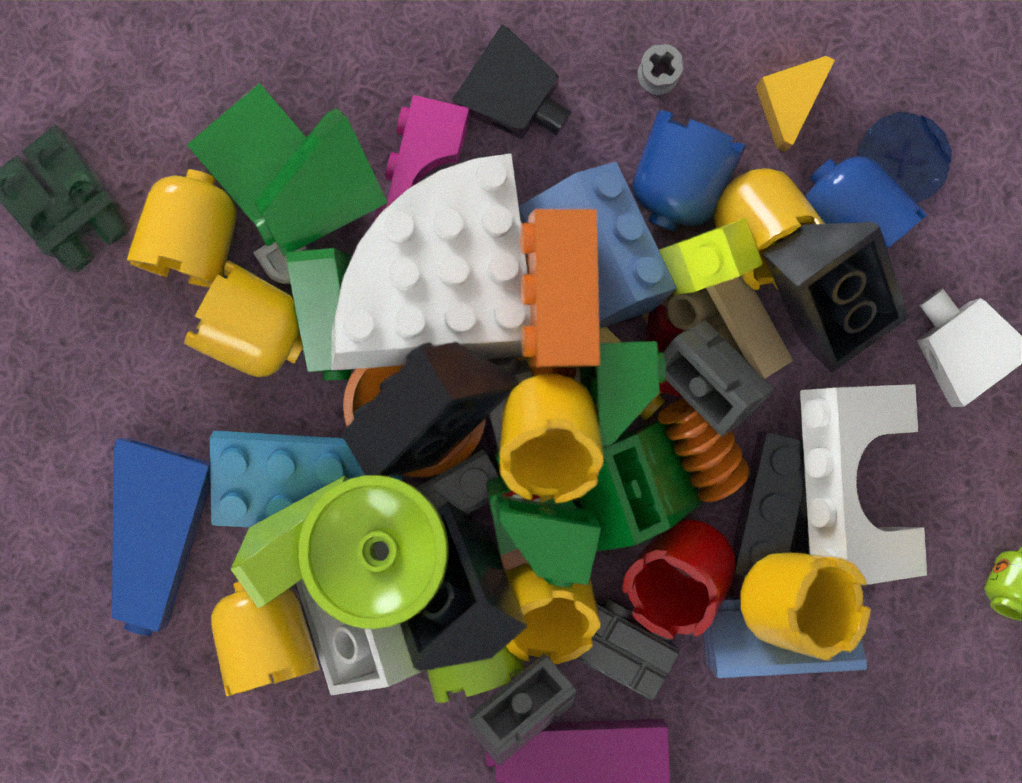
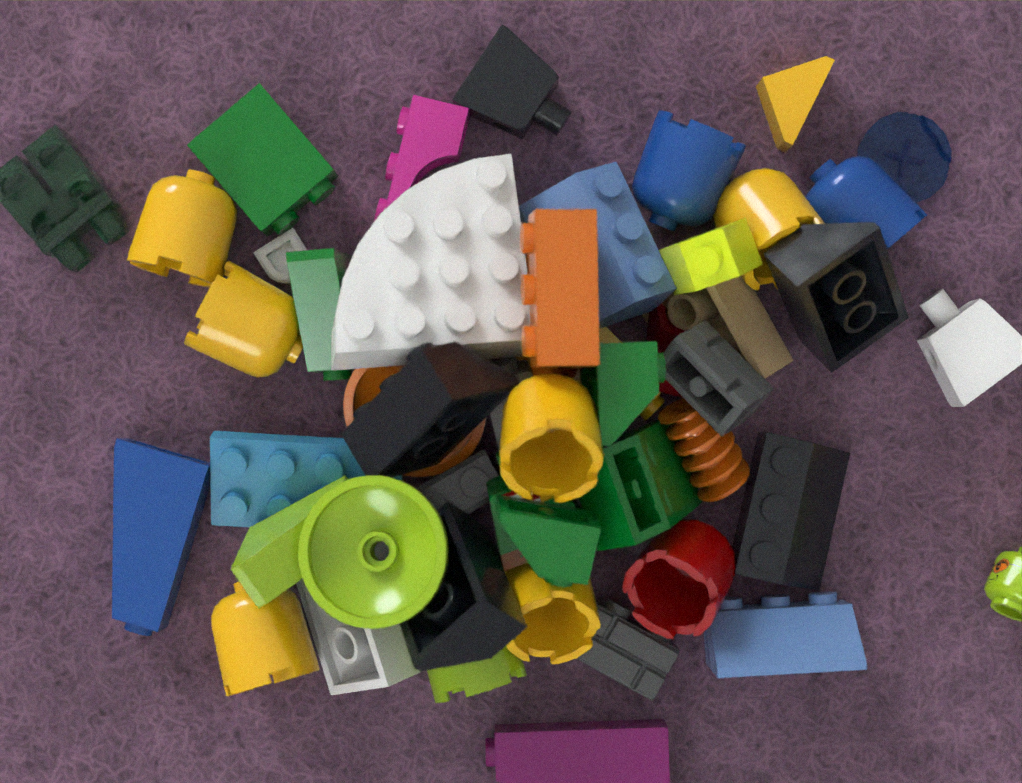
(318, 187): green slope -> none
(521, 709): dark grey brick -> none
(655, 56): light grey bush -> none
(805, 603): yellow cylinder -> none
(835, 434): white arch -> none

